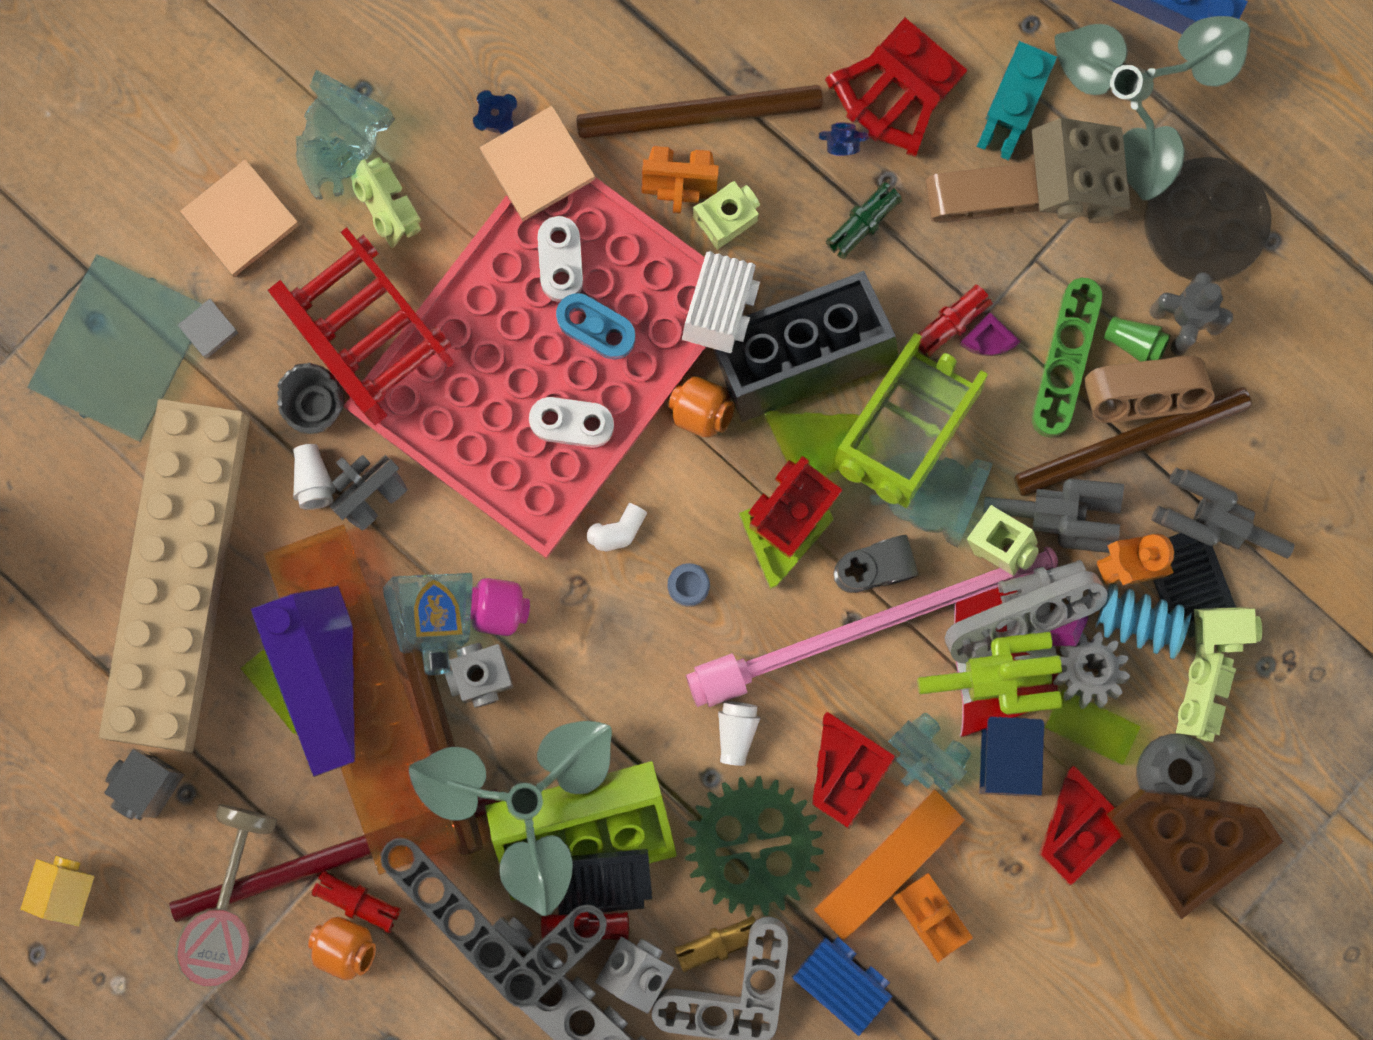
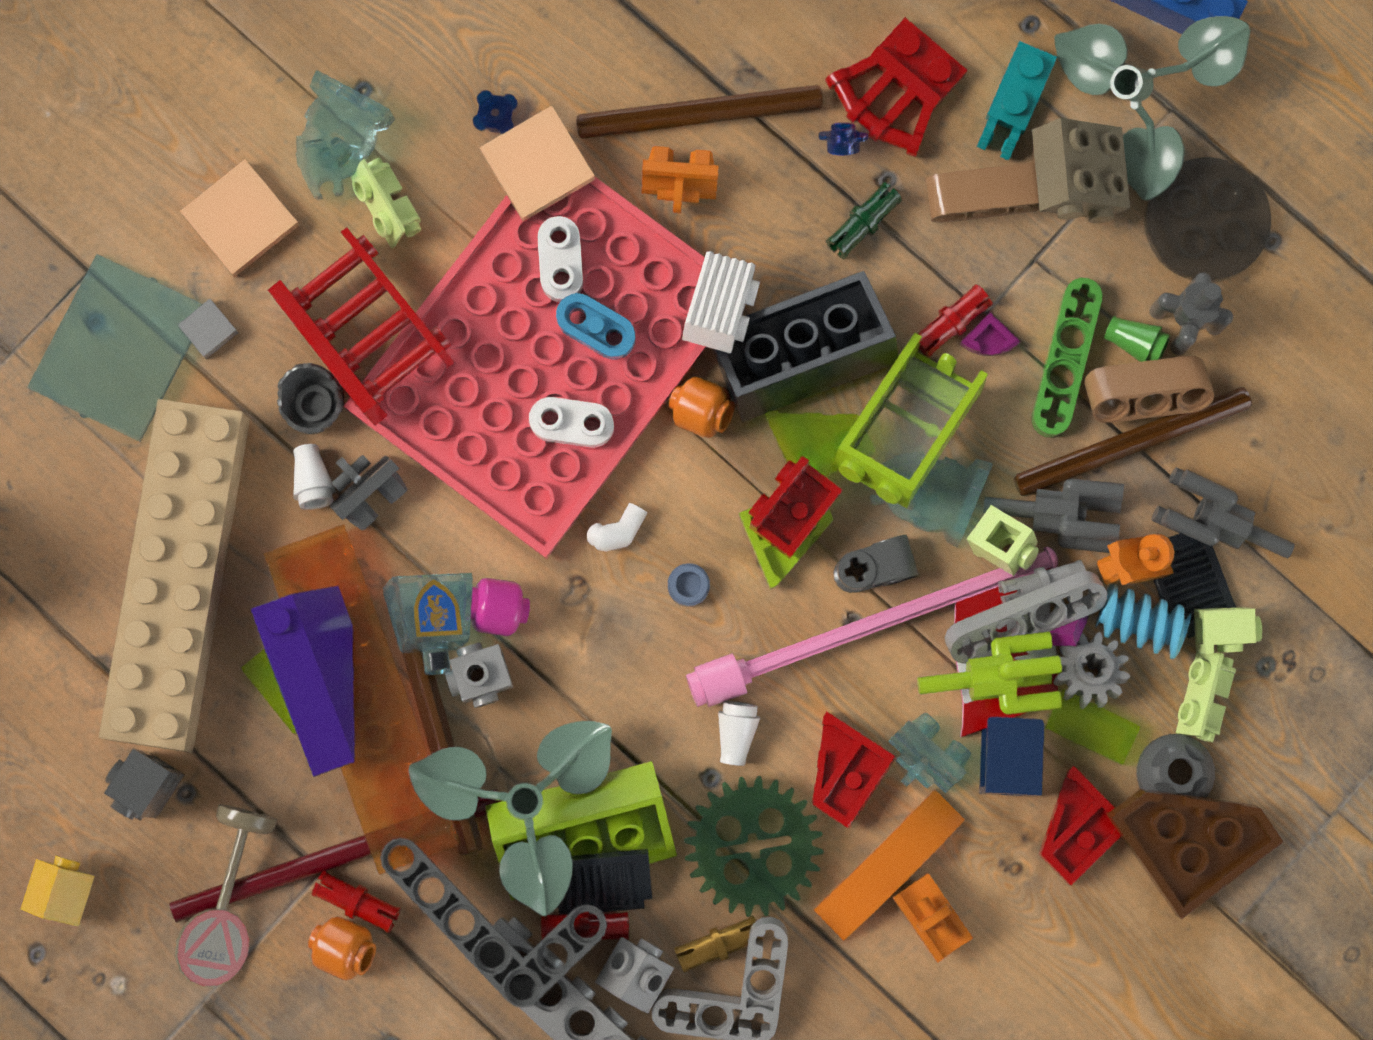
(722, 227): yellowish green brick -> none
(842, 985): blue brick -> none

